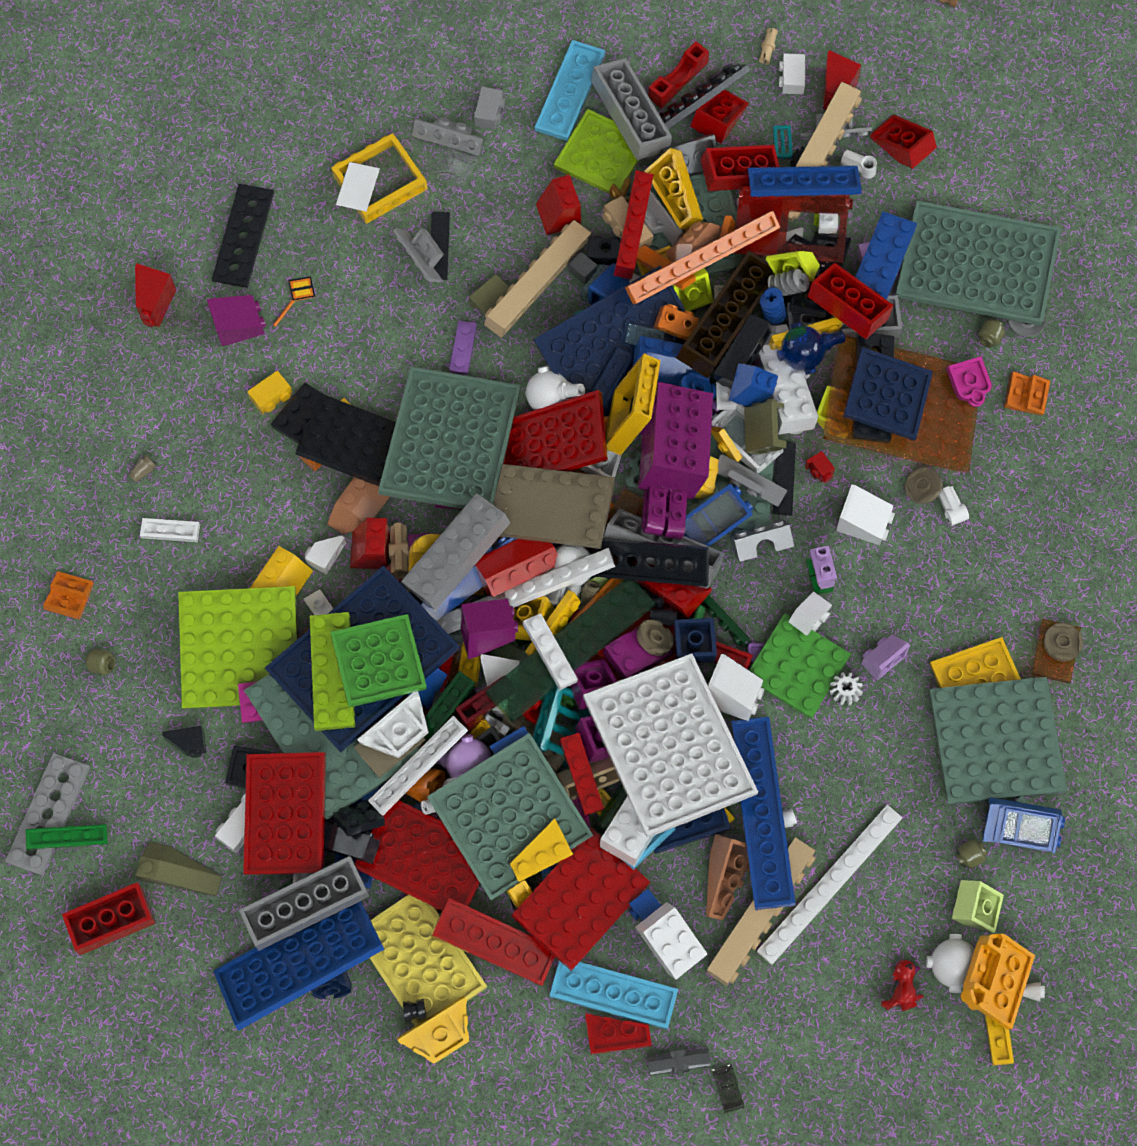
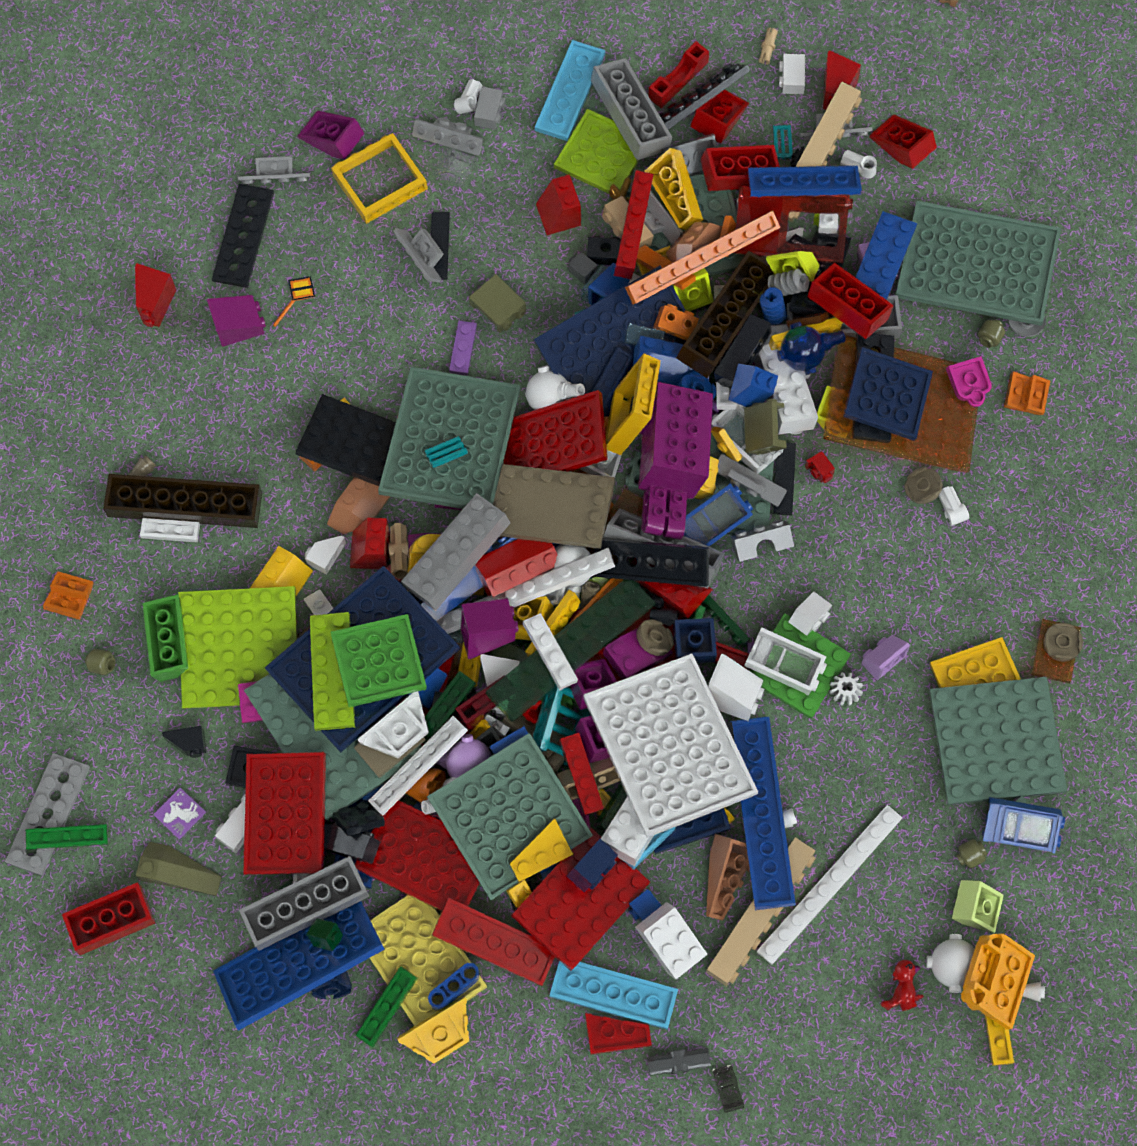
(165, 638): none -> bright green slope
(180, 814): none -> tile
(183, 500): none -> dark brown brick
(270, 392): yellow brick -> none
(274, 168): none -> light grey bracket
(297, 413): black plate -> none
(324, 934): none -> dark green brick
(332, 133): none -> magenta slope
(357, 186): white sticker -> none
(386, 1006): none -> green tile
(414, 1010): black wheel -> none
(444, 449): none -> teal tile
(458, 976): none -> blue beam
(468, 100): none -> white piece
(536, 279): tan brick -> none
(589, 869): none -> dark blue brick
(786, 661): none -> door
(809, 319): none -> reddish brown tile
(822, 569): lavender hips -> none
(865, 516): white slope -> none

